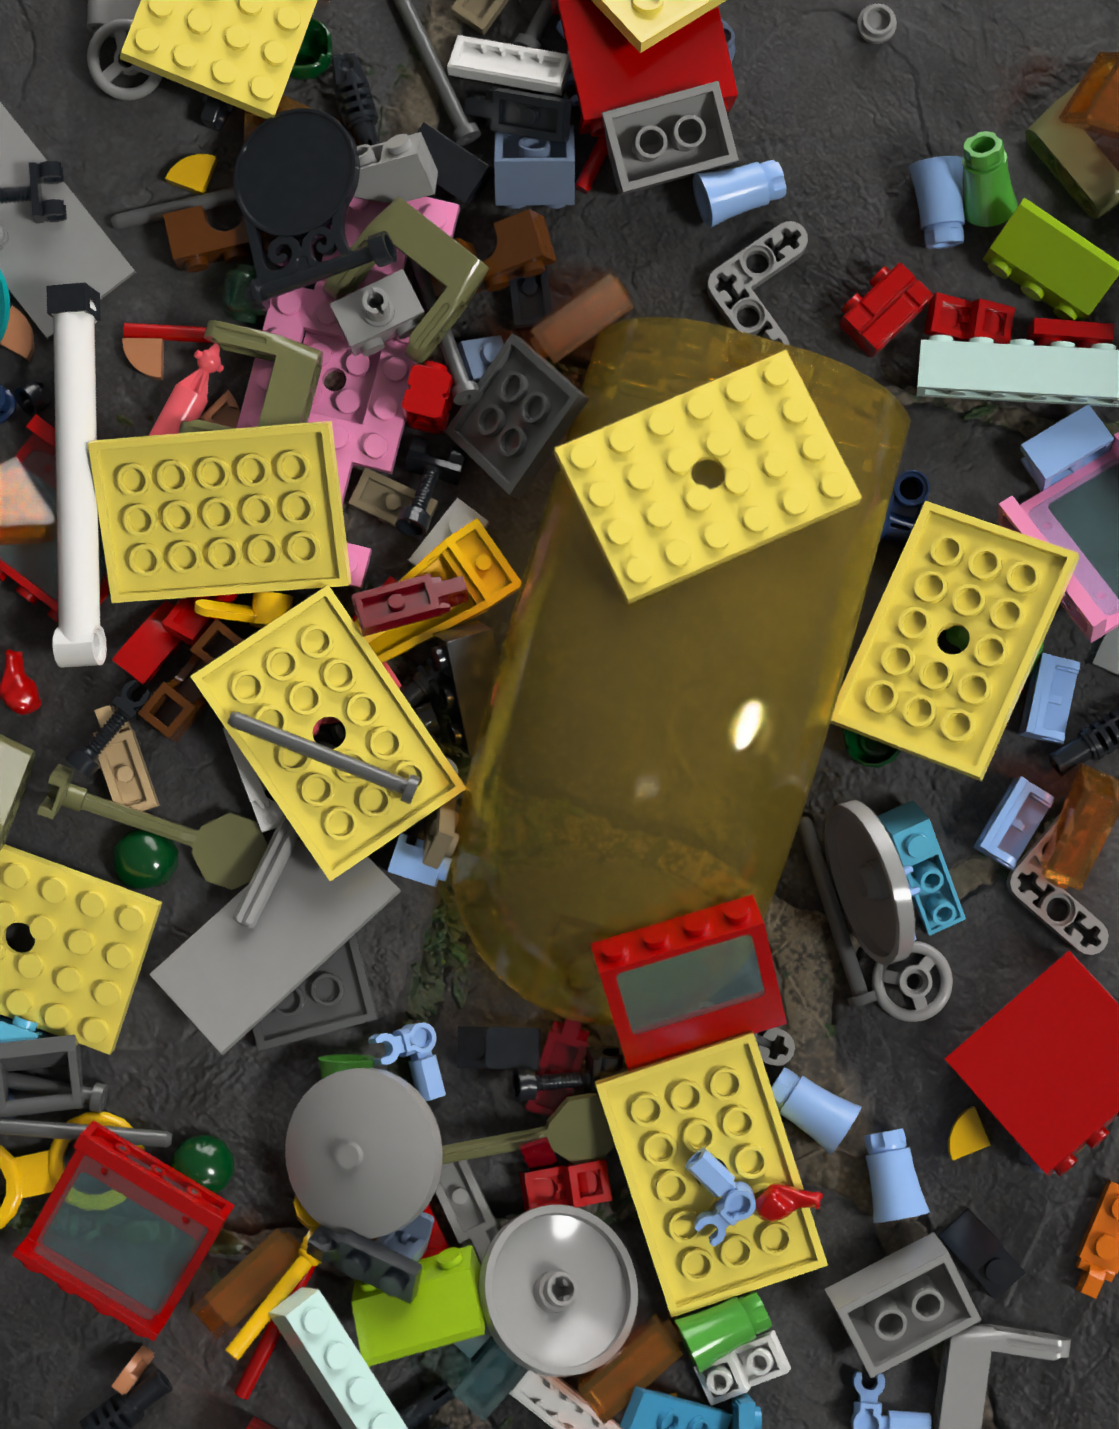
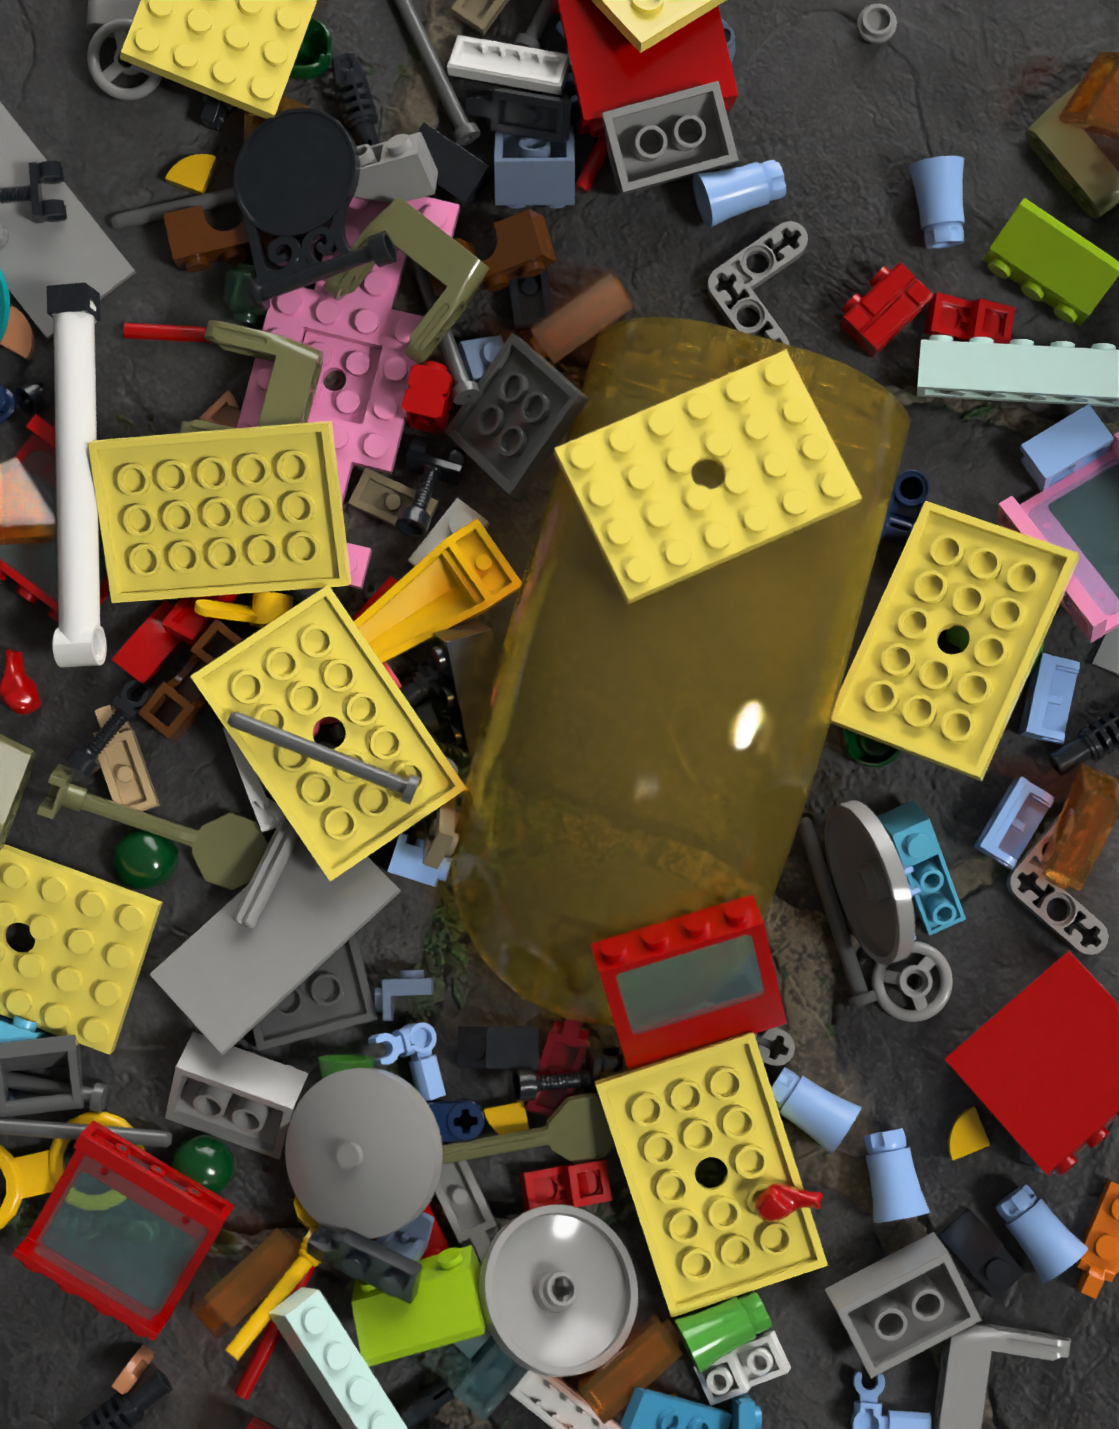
(146, 355): nougat tile -> none
(189, 395): coral wheel -> none
(235, 1095): none -> light grey slope
(378, 313): light grey brick -> none
(407, 602): dark red hinge -> none
(410, 983): none -> sand blue bracket
(446, 1117): none -> dark blue piece
(507, 1117): none -> yellow tile
(538, 1154): dark red window -> none
(736, 1198): light blue bar -> none
(987, 182): bright green plant -> none
(1040, 1233): none -> light blue plant
(1081, 333): red plate -> none

